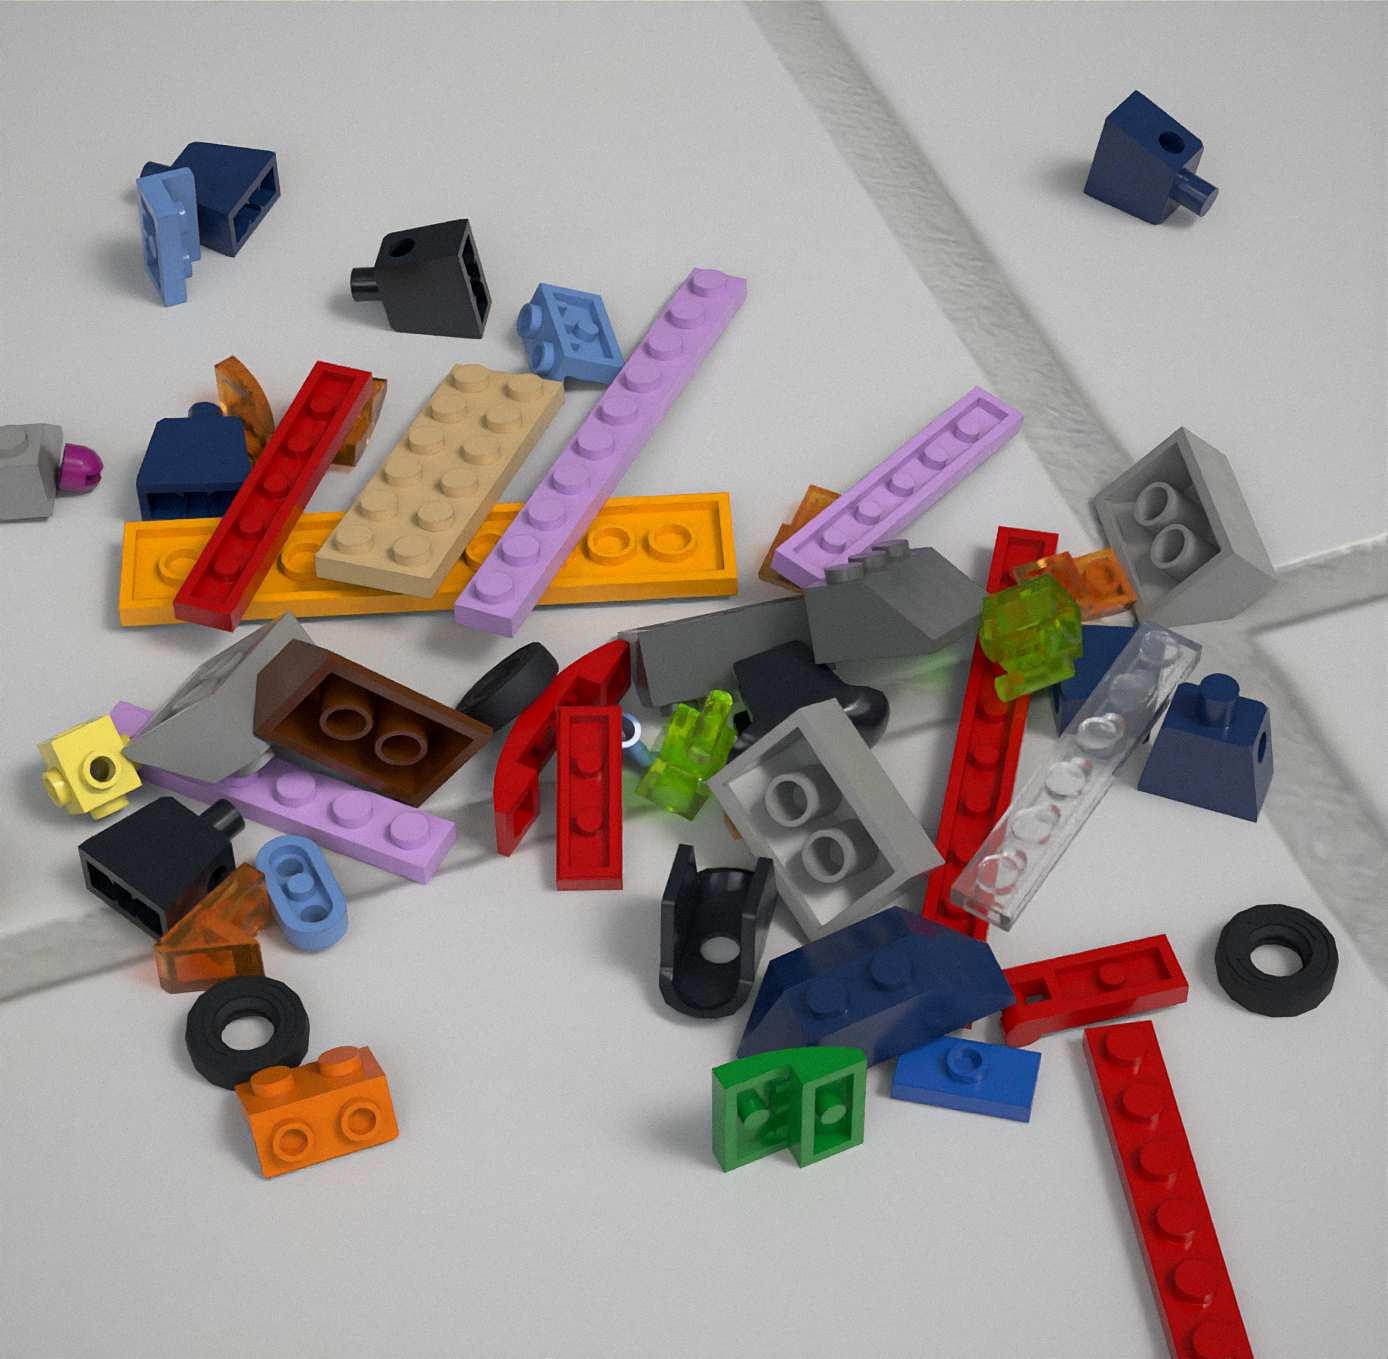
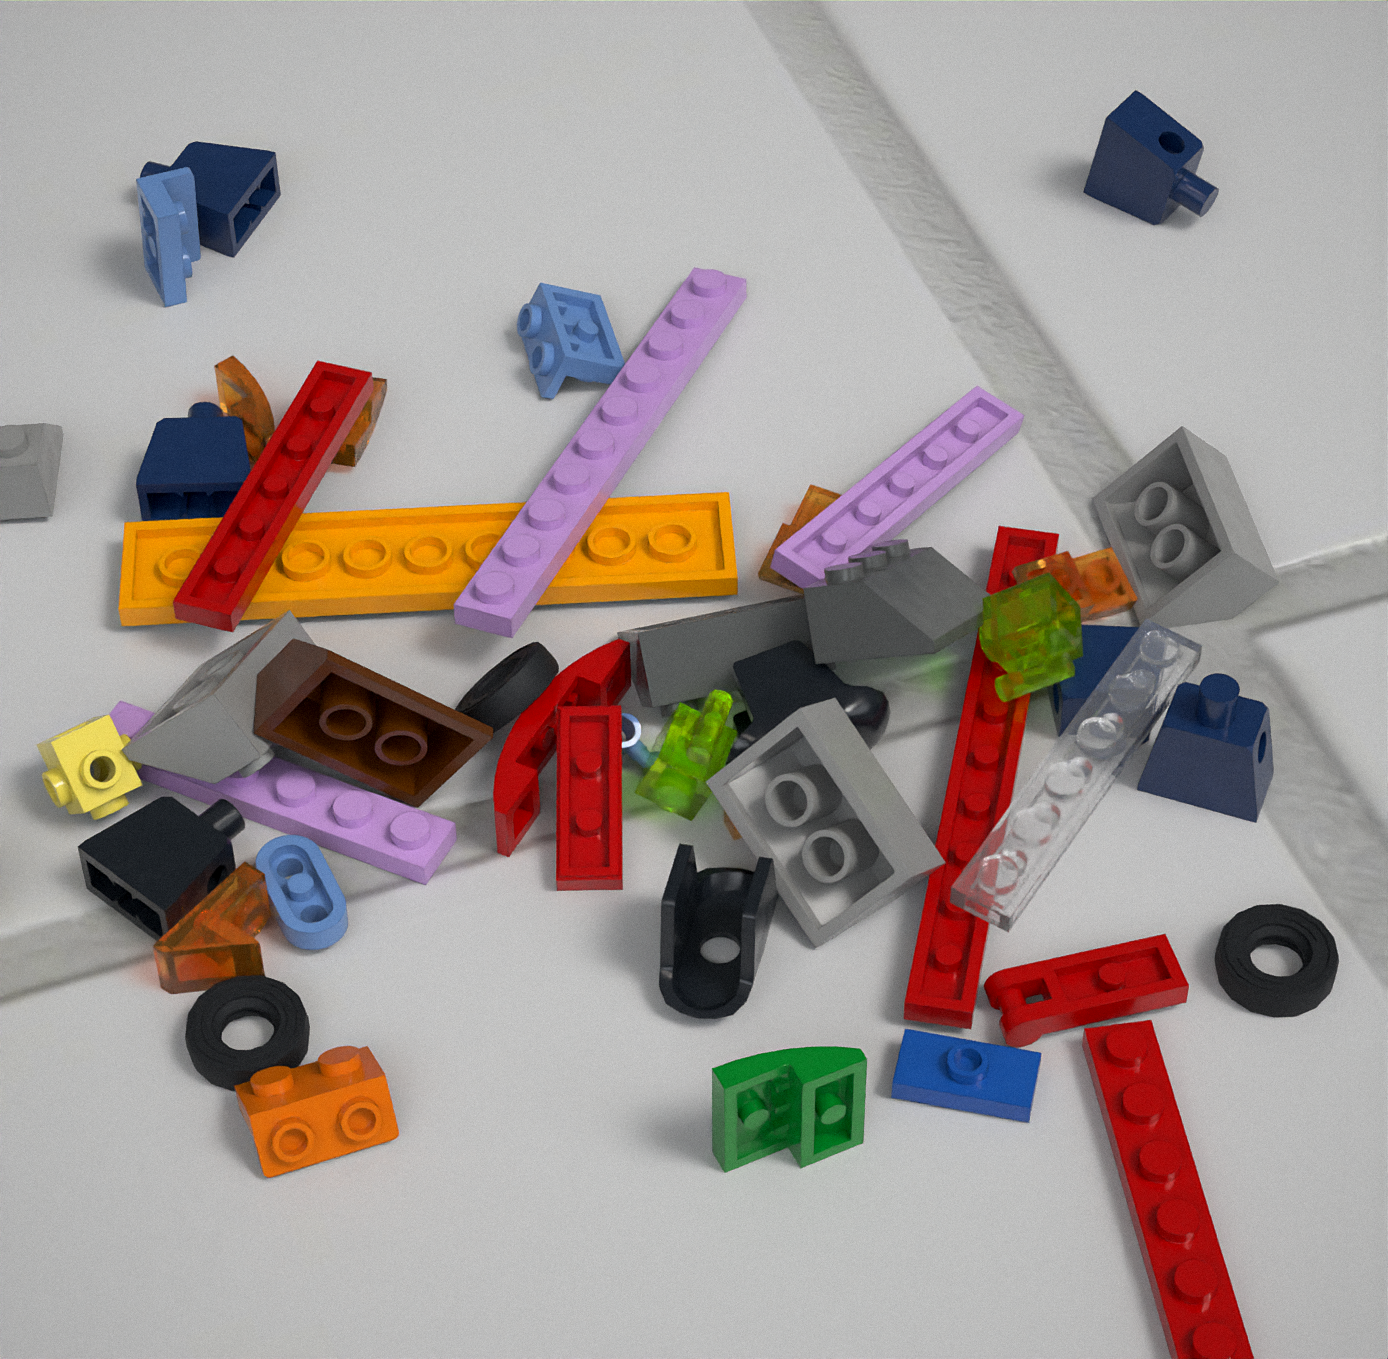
(80, 468): magenta hinge -> none
(428, 281): black torso -> none
(440, 481): tan plate -> none
(876, 988): dark blue wedge -> none

